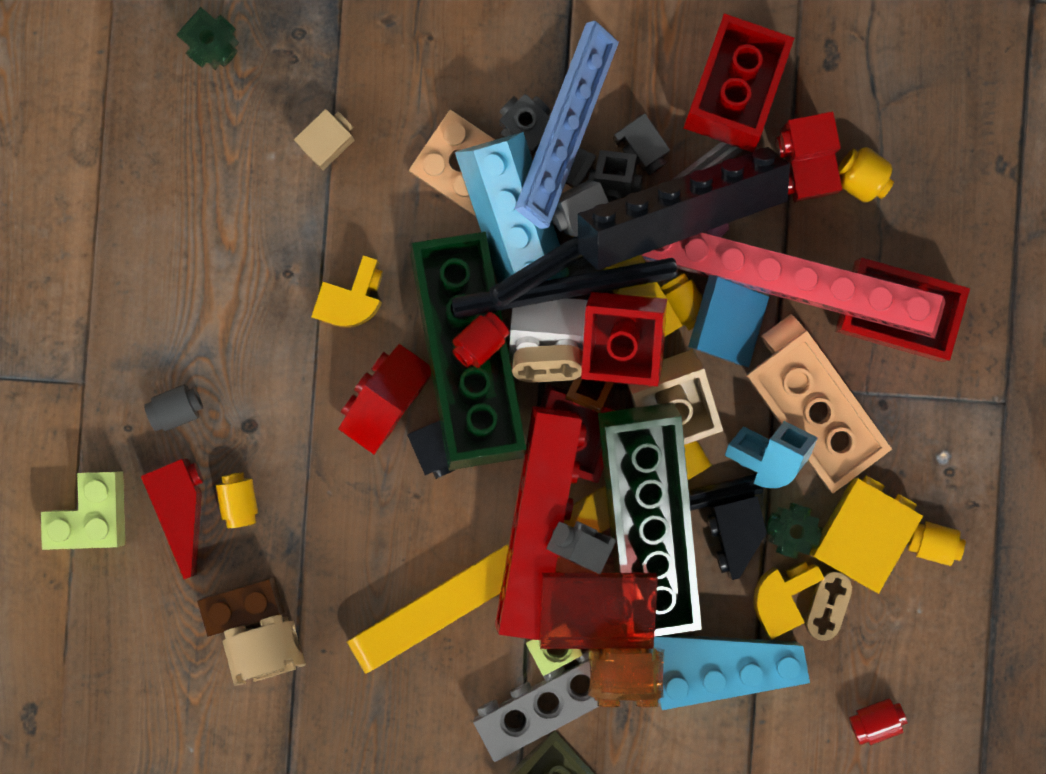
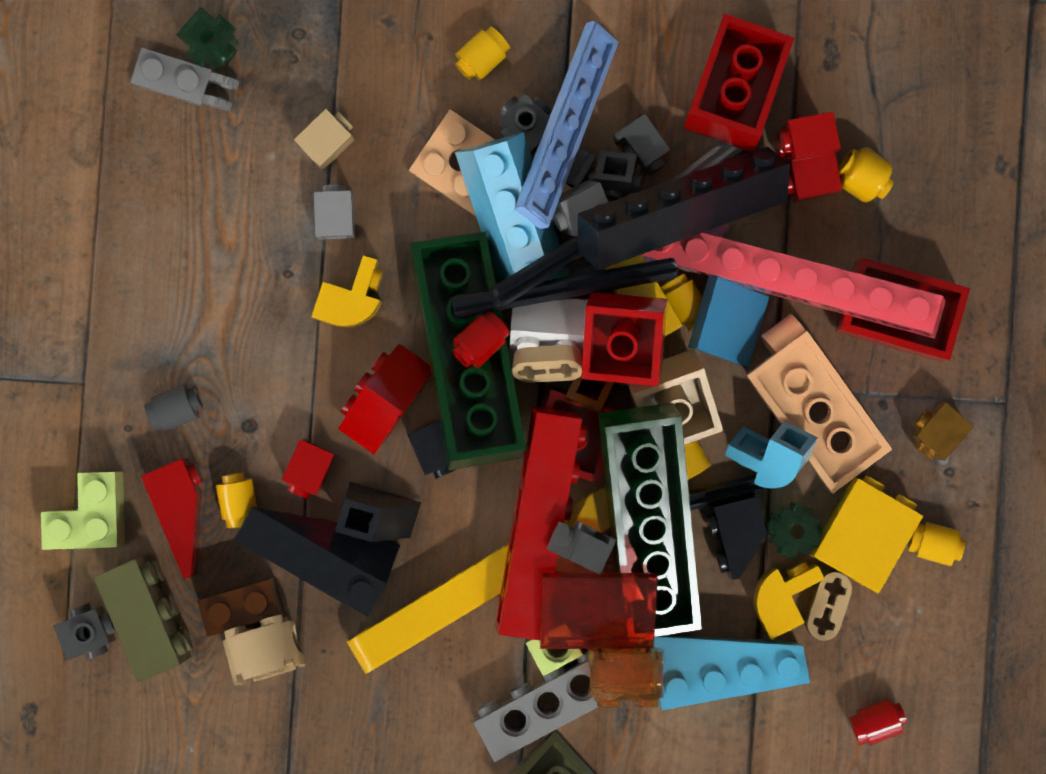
(73, 632): none -> dark grey brick
(144, 617): none -> olive brick
(180, 79): none -> light grey hinge
(308, 469): none -> red brick
(328, 560): none -> black wedge
(334, 213): none -> light grey brick
(376, 514): none -> black slope
(481, 54): none -> yellow brick
(939, 431): none -> pearl gold brick

